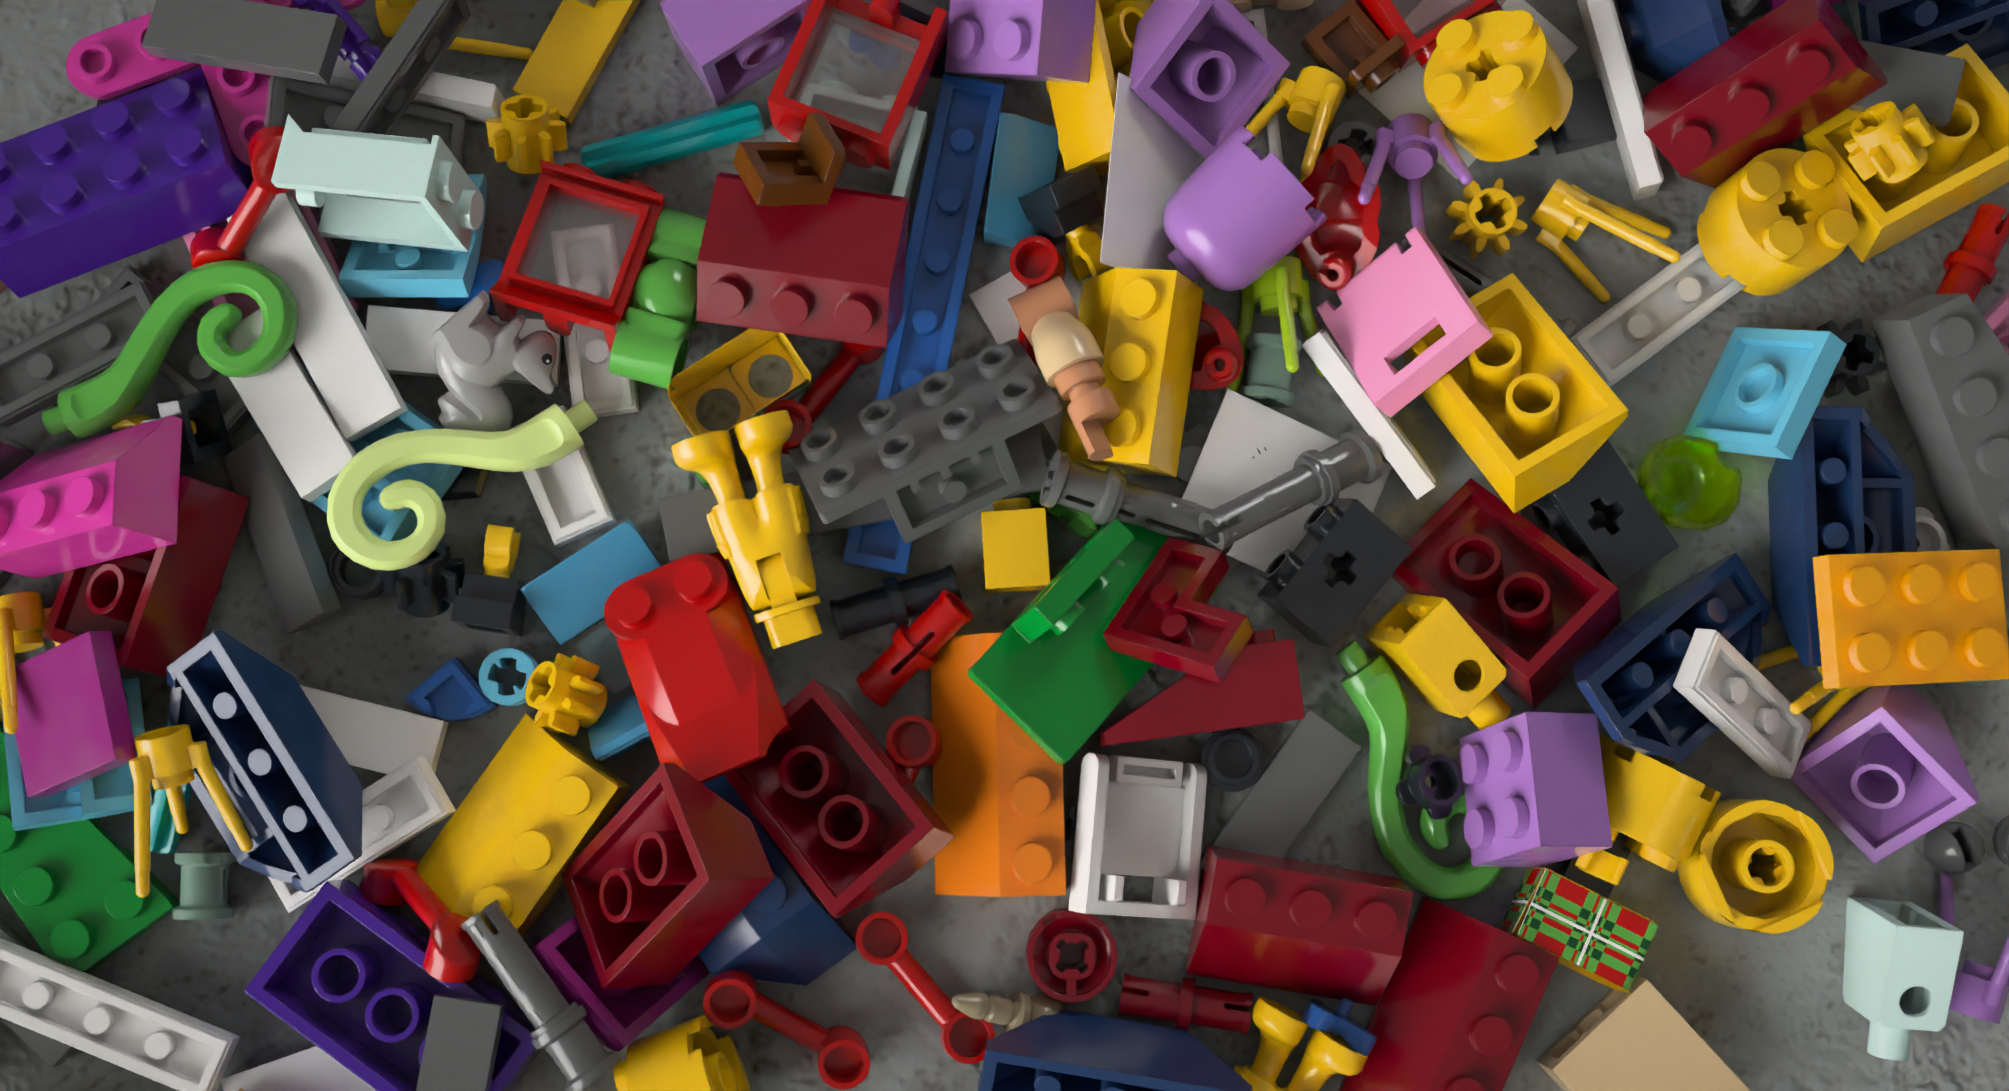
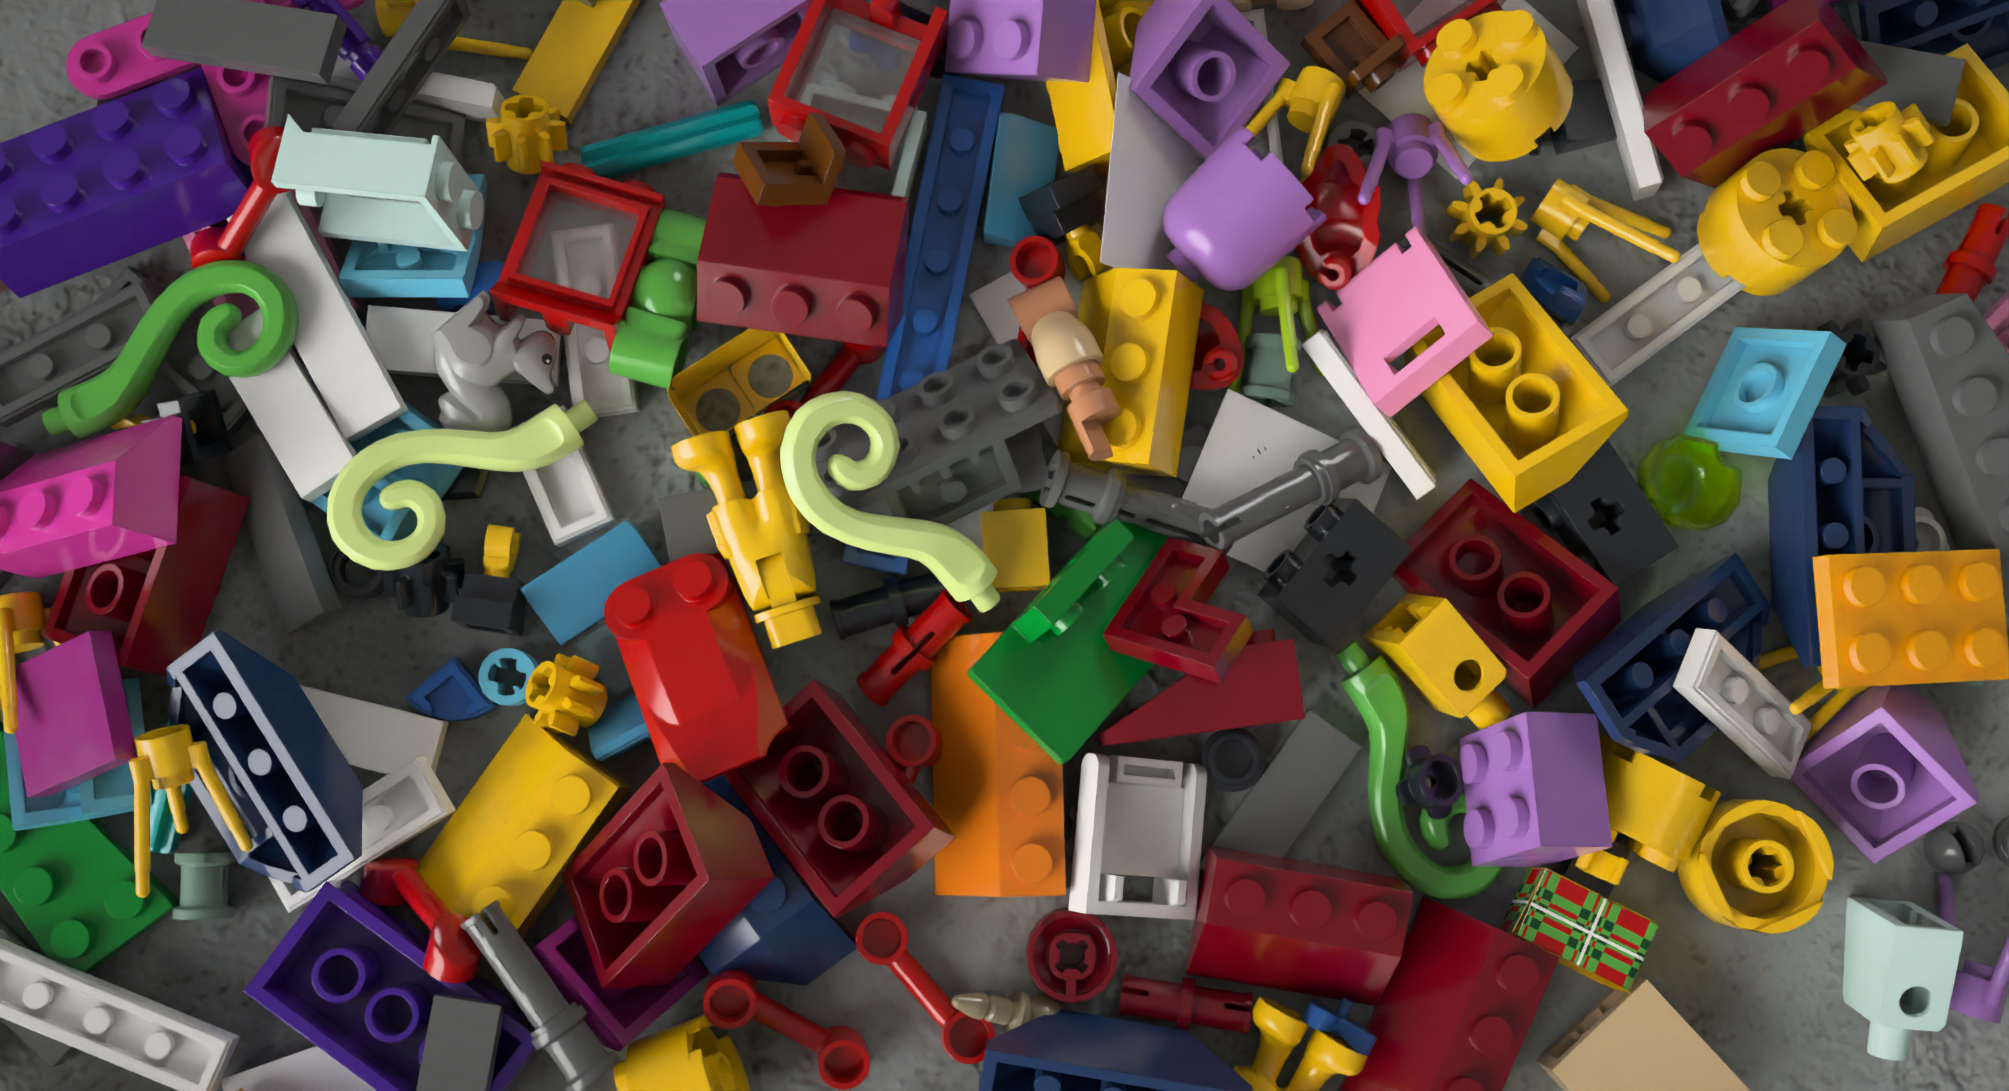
(945, 551): none -> yellowish green plant
(1556, 289): none -> blue tile

